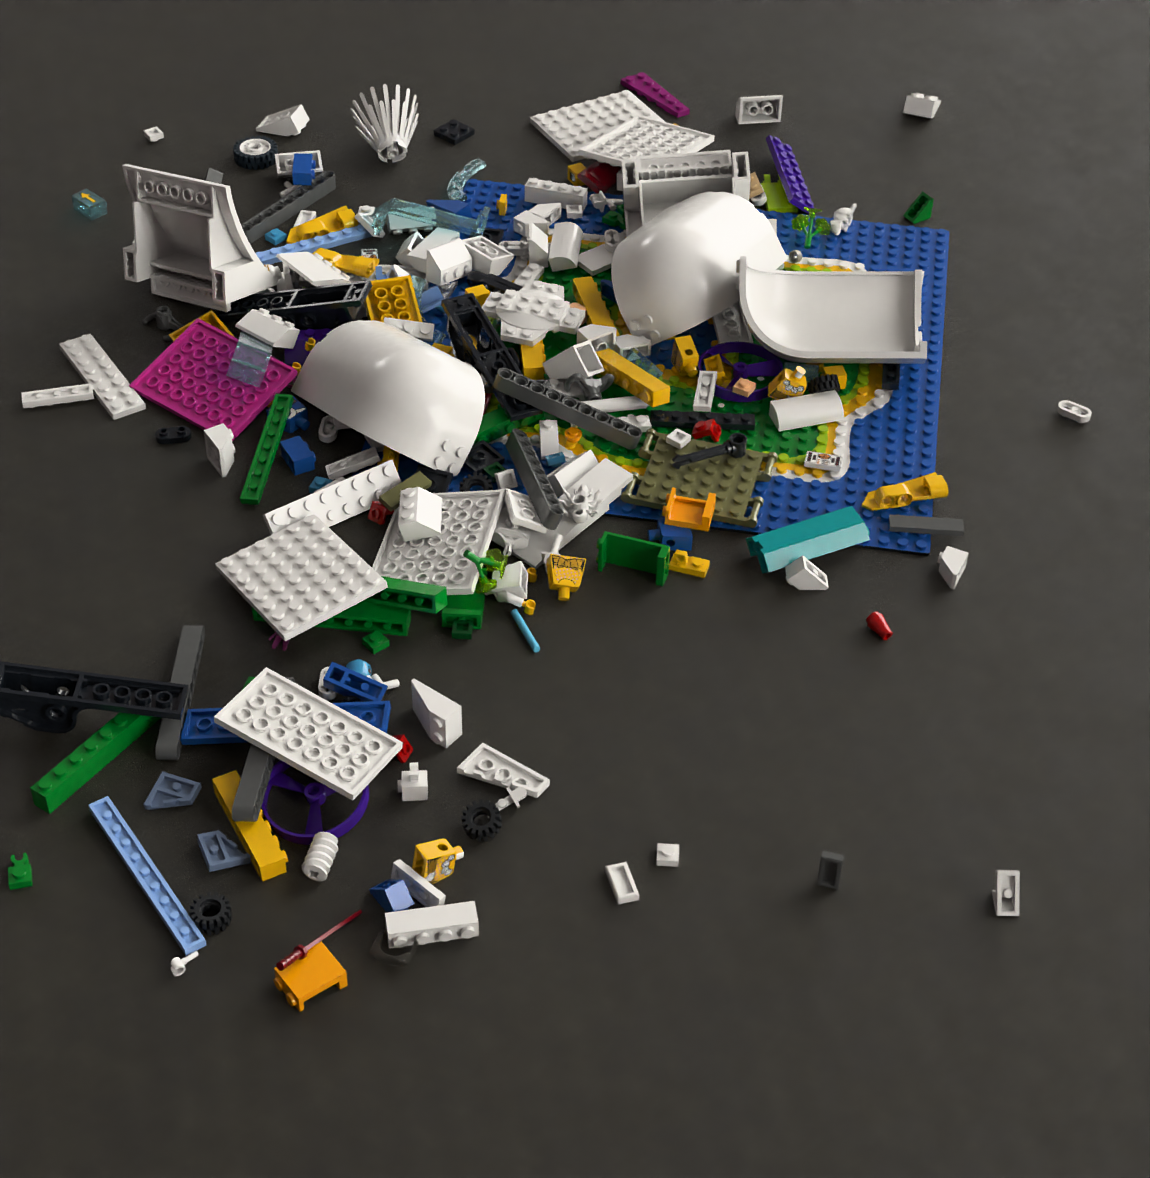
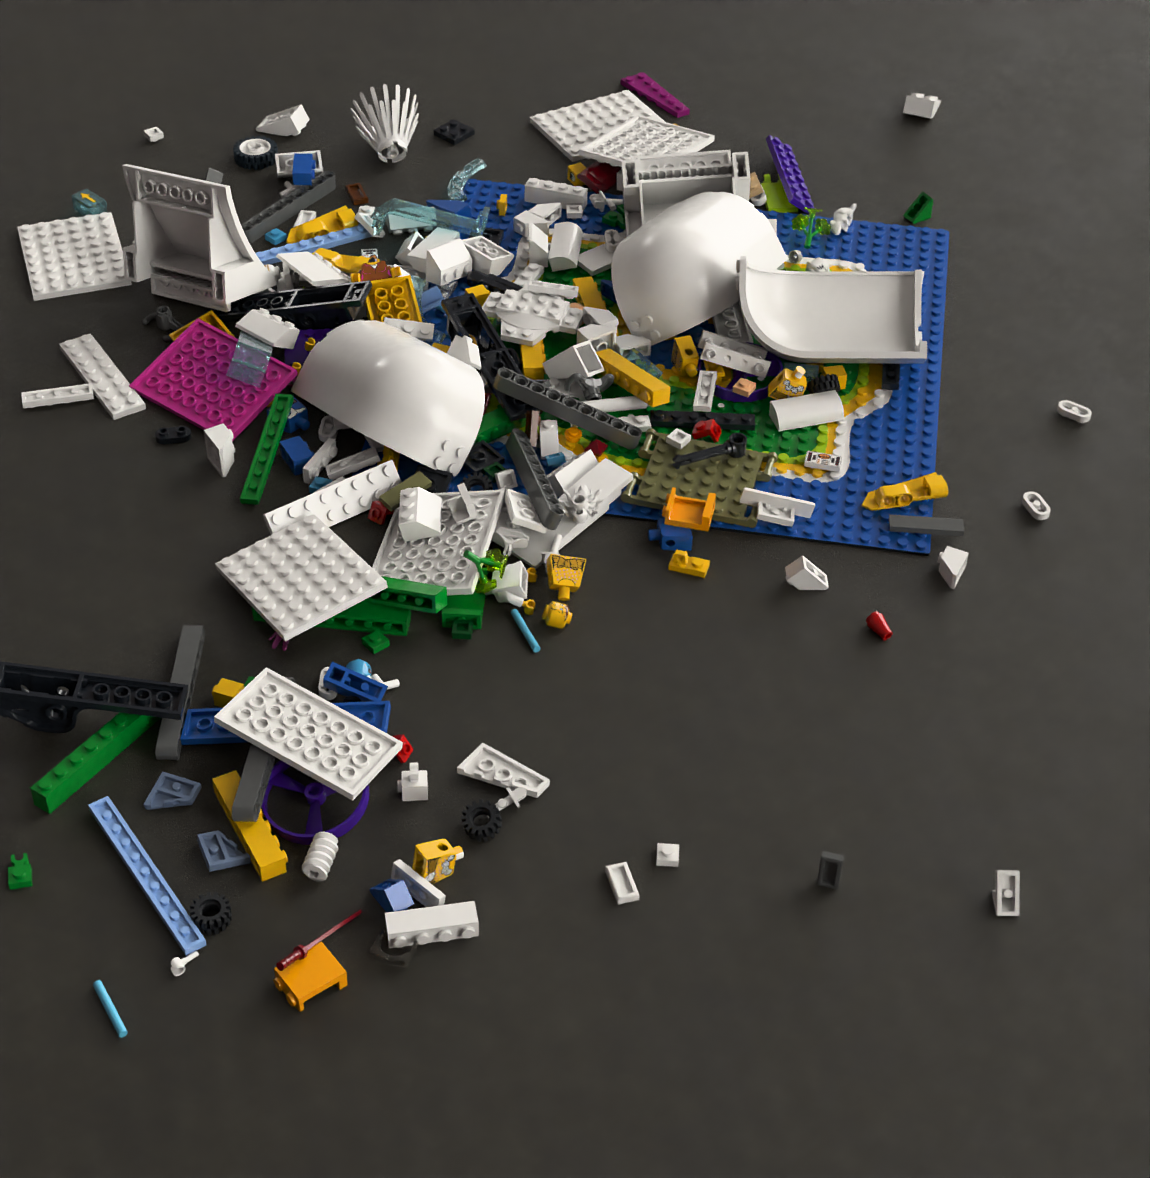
(72, 256): none -> white plate
(110, 1009): none -> medium azure bar
(225, 691): none -> yellow brick
(319, 460): none -> white plate
(356, 193): none -> reddish brown tile
(375, 271): none -> dark orange torso
(437, 714): white slope -> none
(462, 506): none -> white panel
(465, 351): none -> white slope
(518, 248): white beam -> none
(532, 422): none -> plate
(553, 289): none -> white plate
(557, 615): none -> yellow head
(596, 447): none -> dark red slope
(599, 317): none -> white slope
(634, 554): green panel -> none
(734, 354): none -> white fence
(759, 109): white slope -> none
(776, 507): none -> white bracket
(808, 538): teal panel -> none
(818, 265): none -> white head
(1036, 505): none -> white plate

